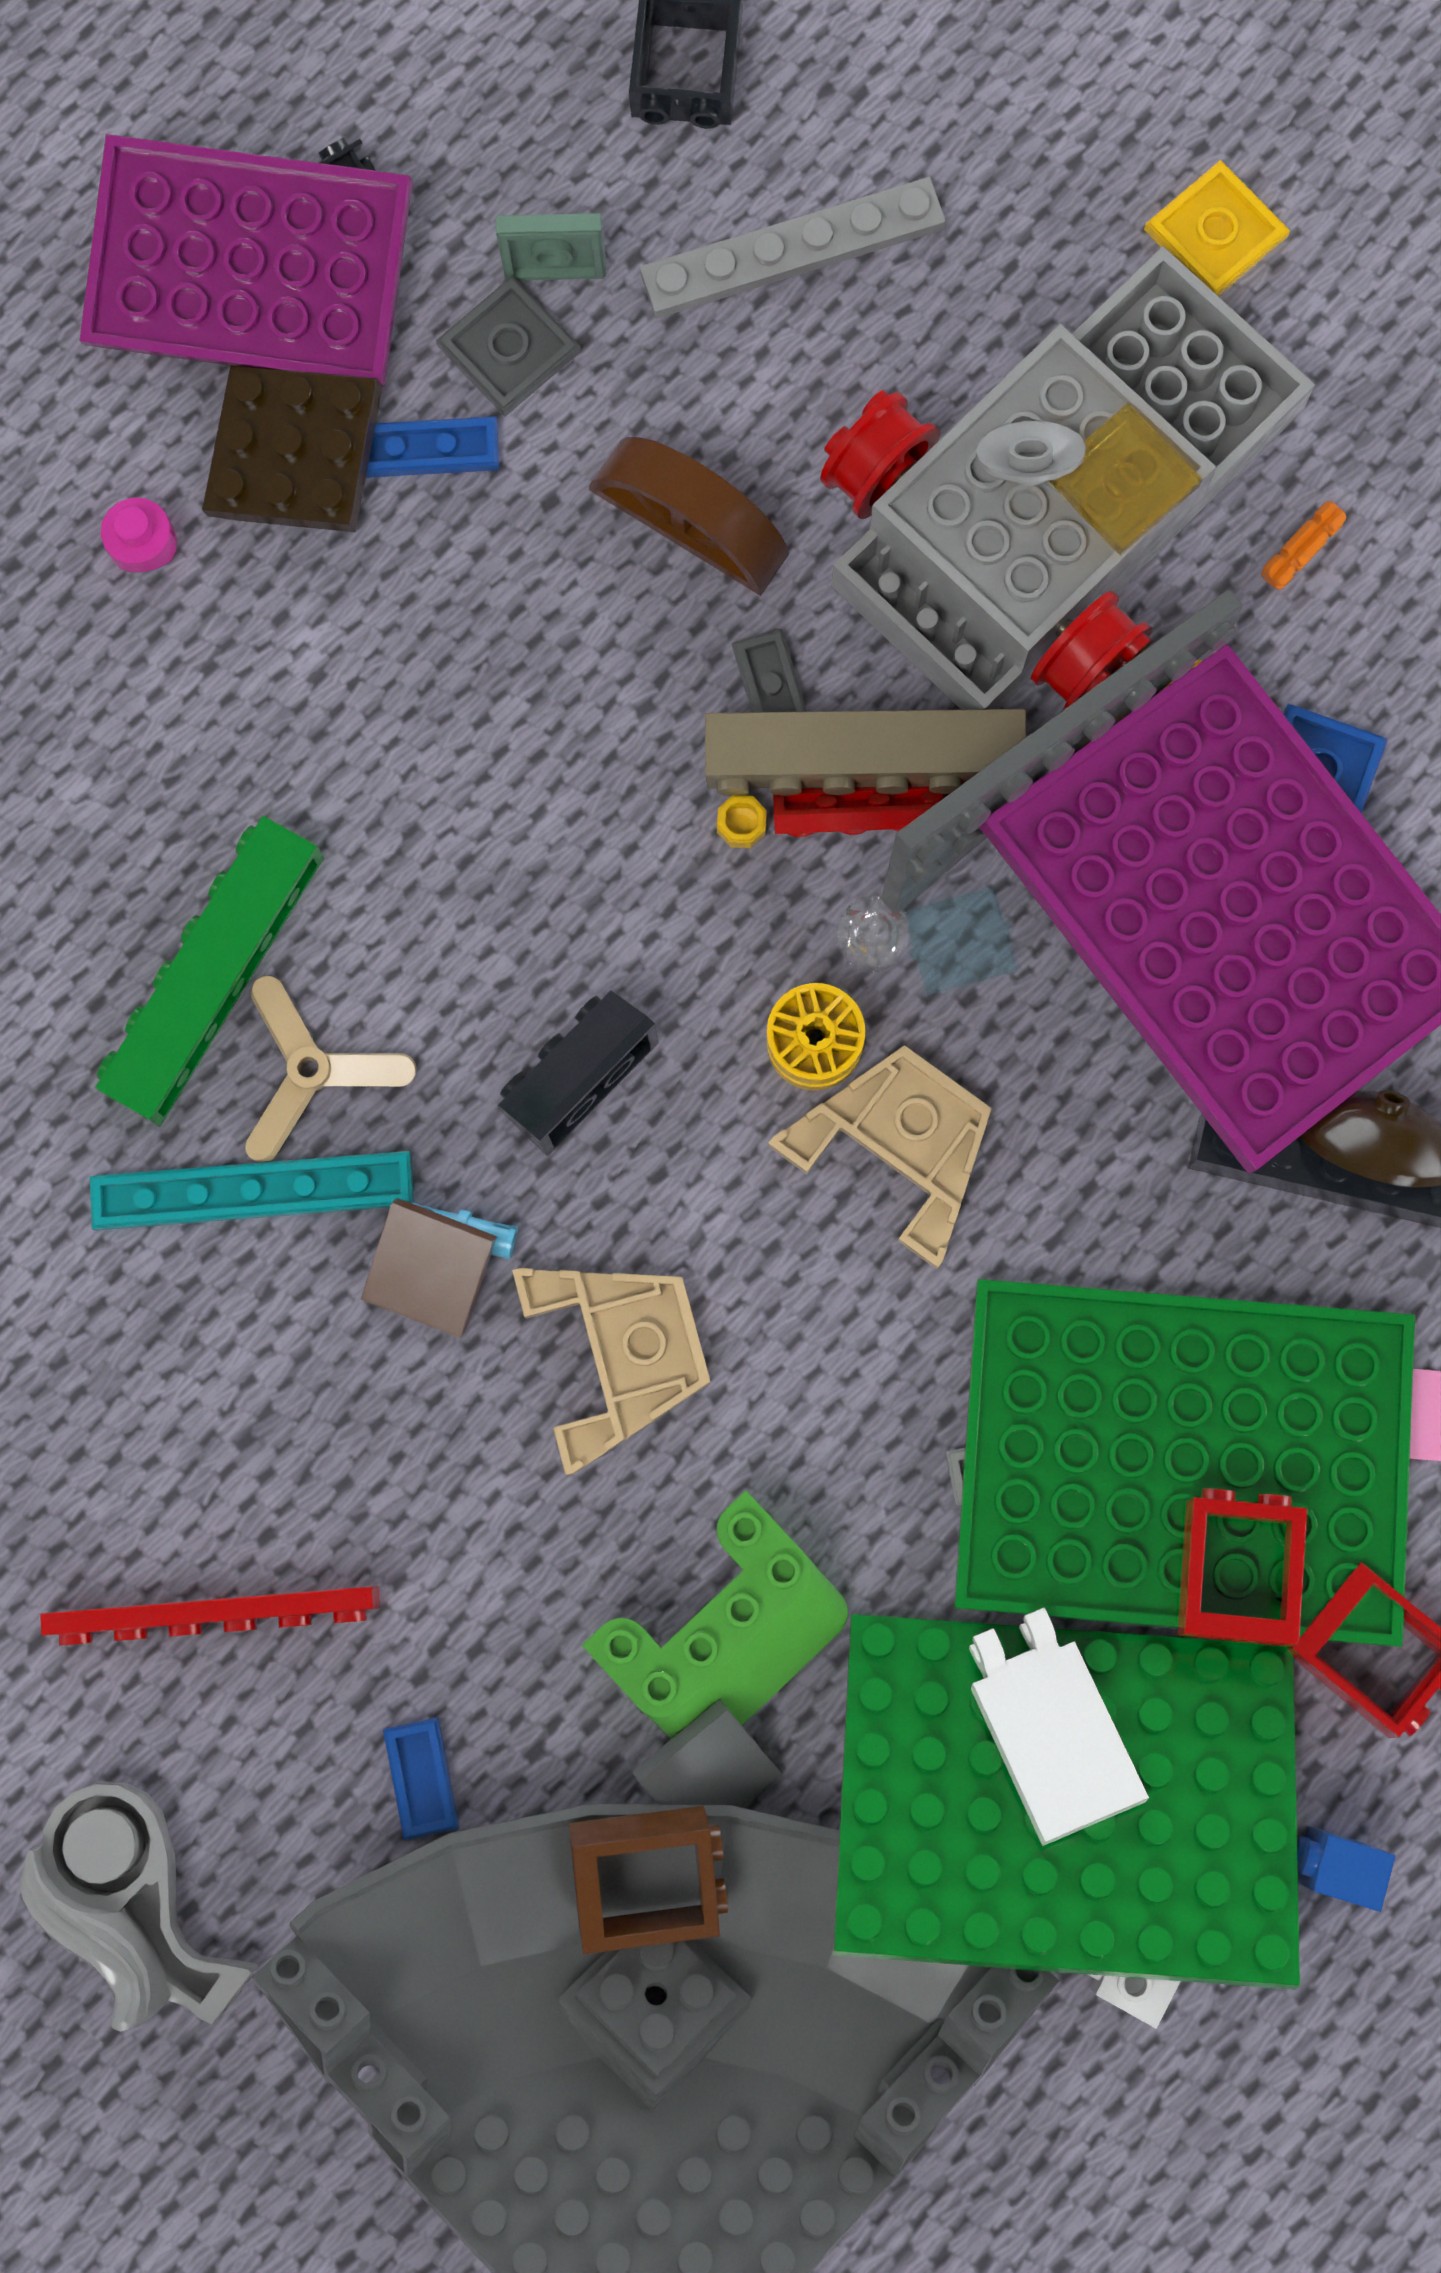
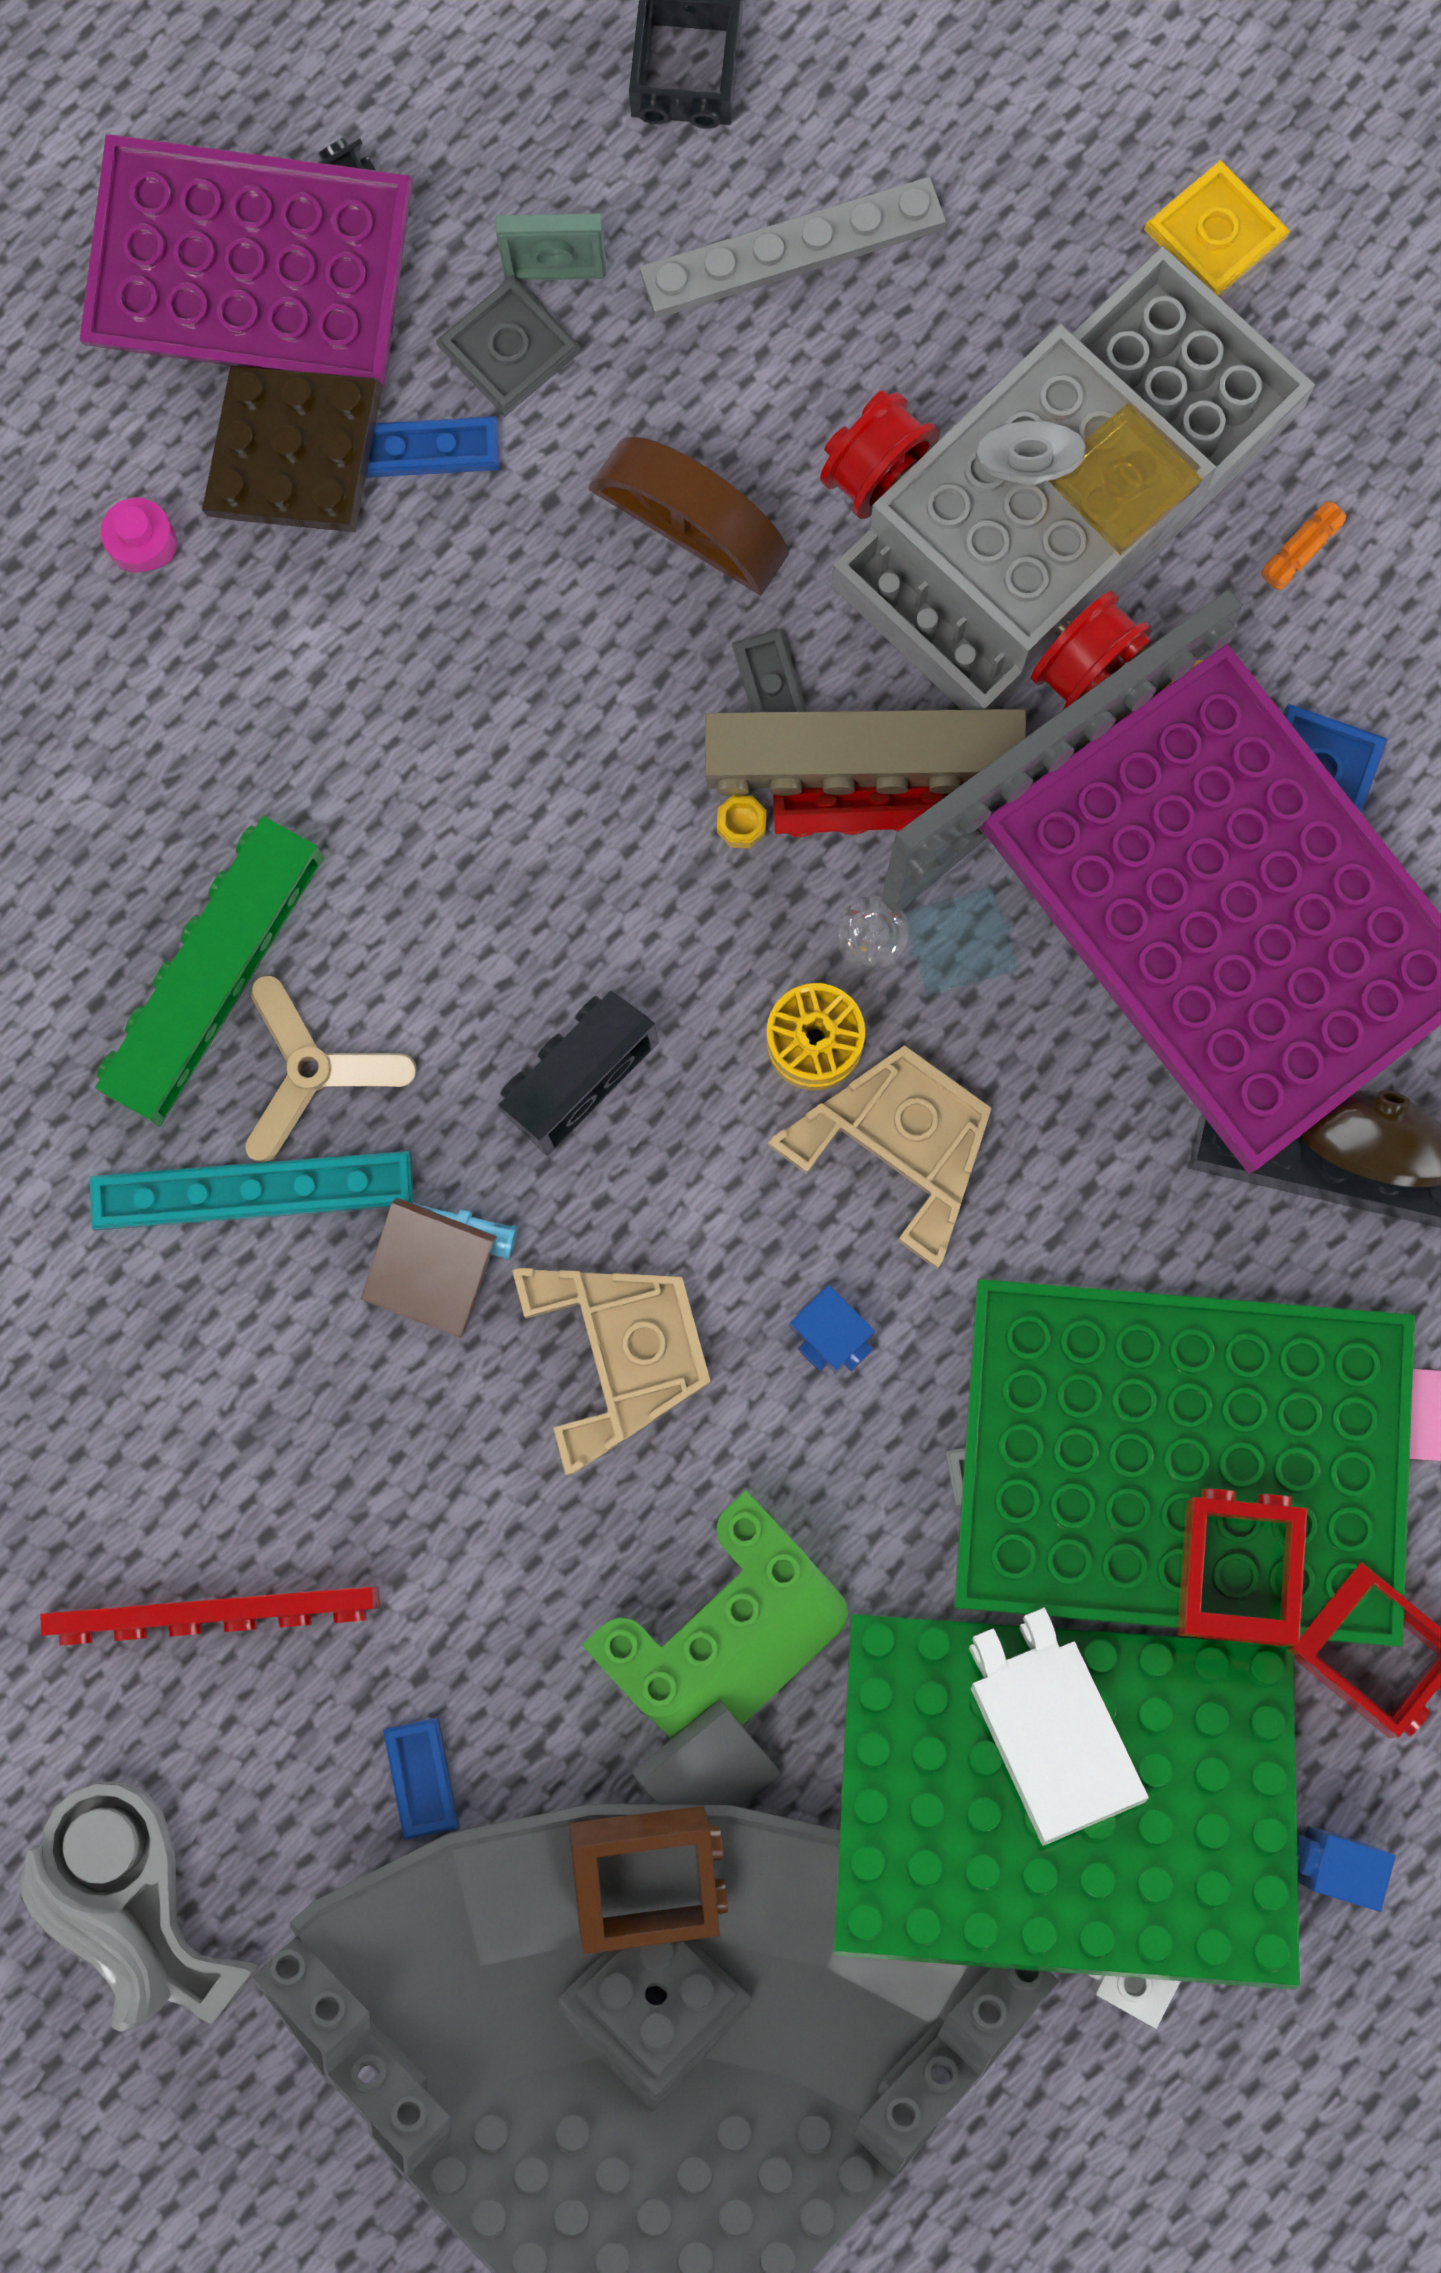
(832, 1332): none -> blue brick

